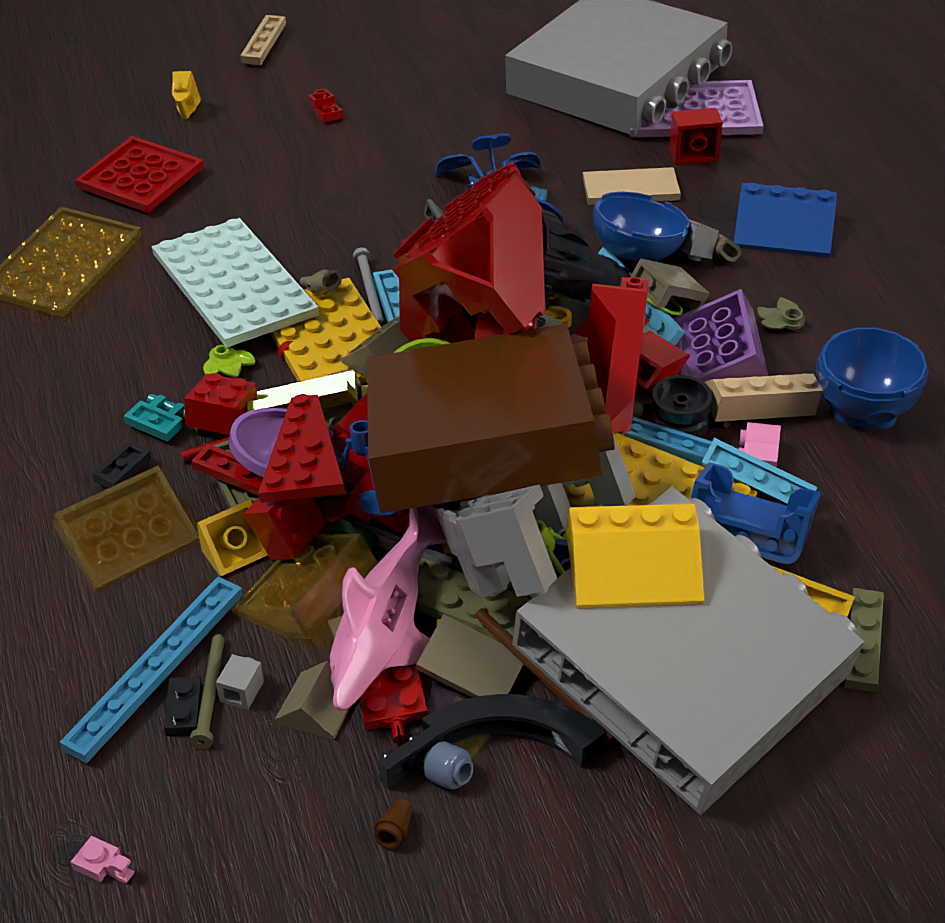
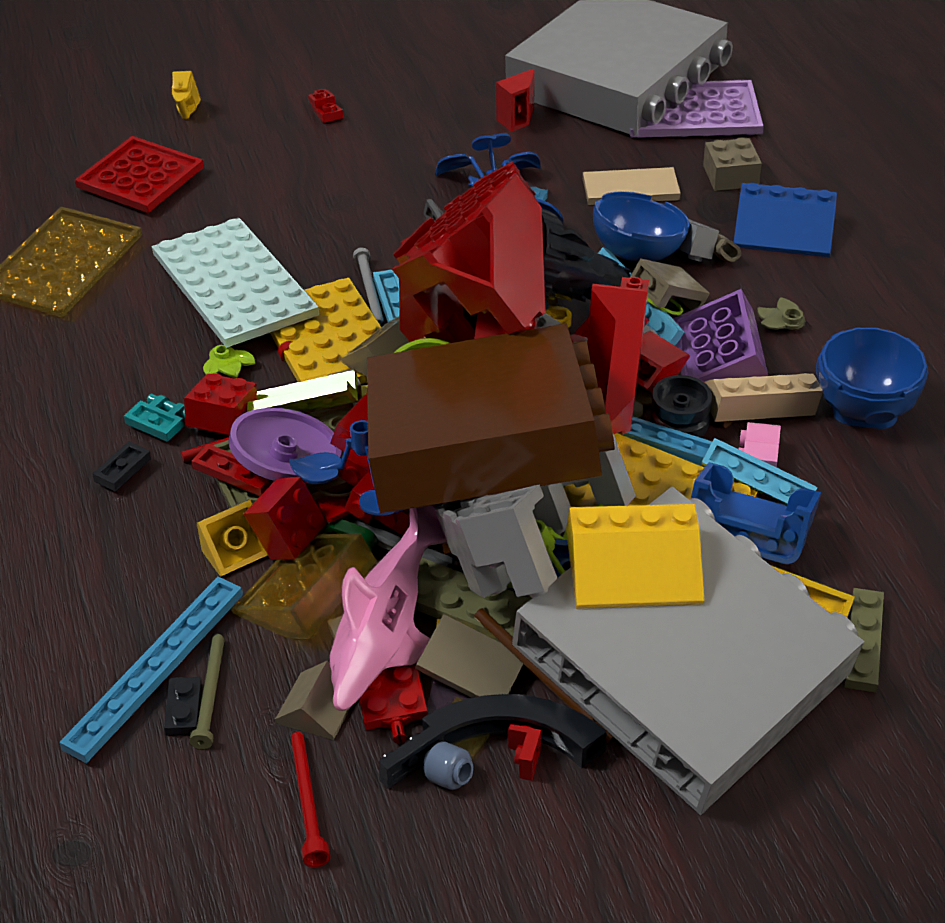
(101, 859): bright pink plate -> none
(124, 527): clear yellow slope -> none
(240, 681): light grey brick -> none
(263, 40): tan plate -> none
(302, 456): red wing -> none
(315, 850): none -> red piece
(322, 281): dark tan piece -> none
(393, 825): reddish brown cone -> none
(515, 100): none -> red slope
(528, 749): none -> red bracket
(695, 136): red brick -> none
(731, 163): none -> dark tan brick

